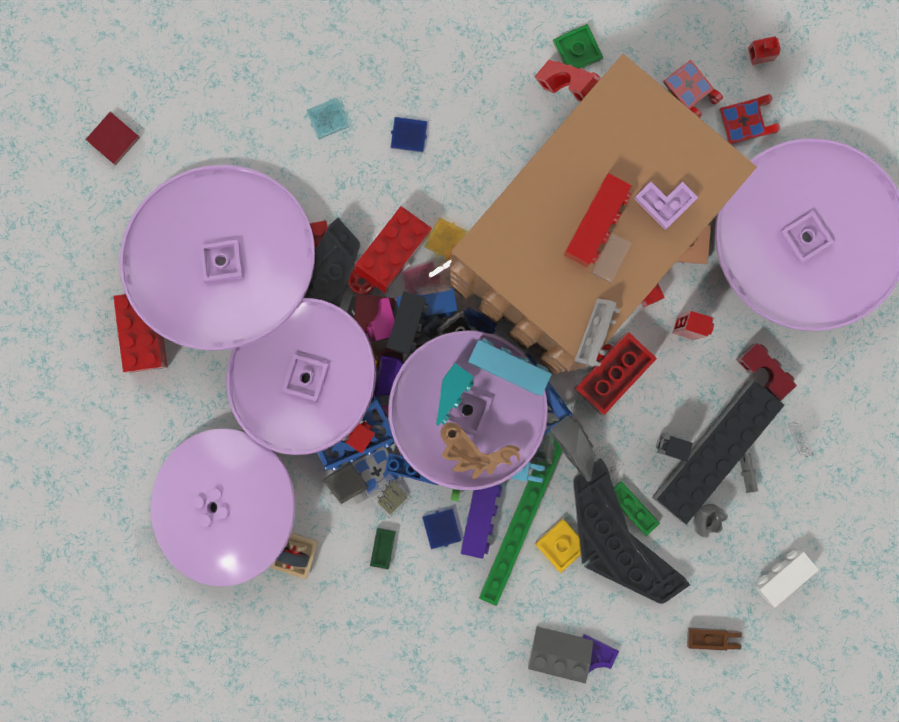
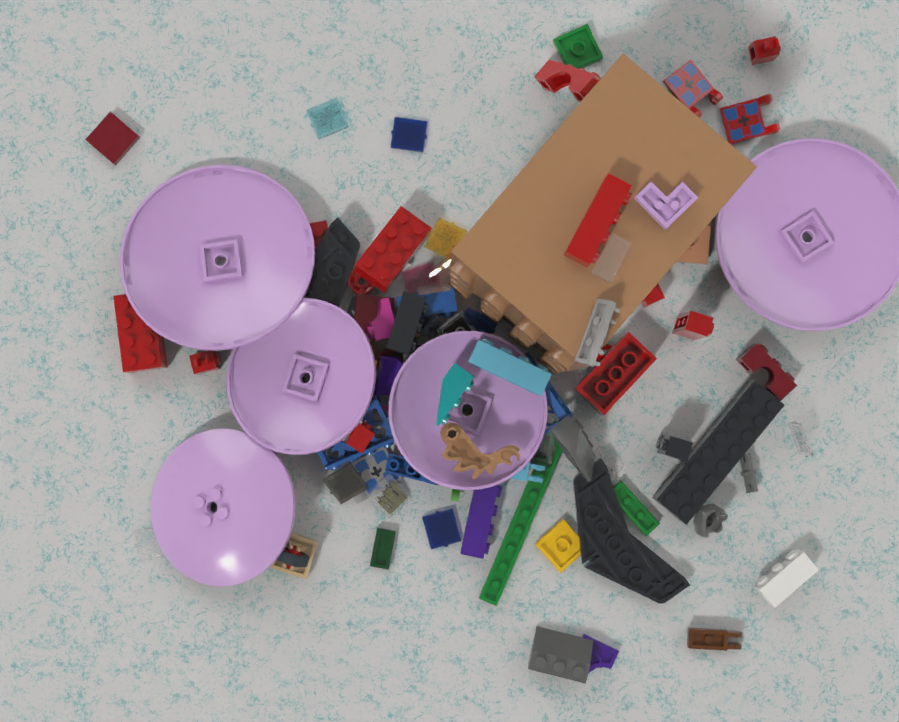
(205, 362): none -> red brick

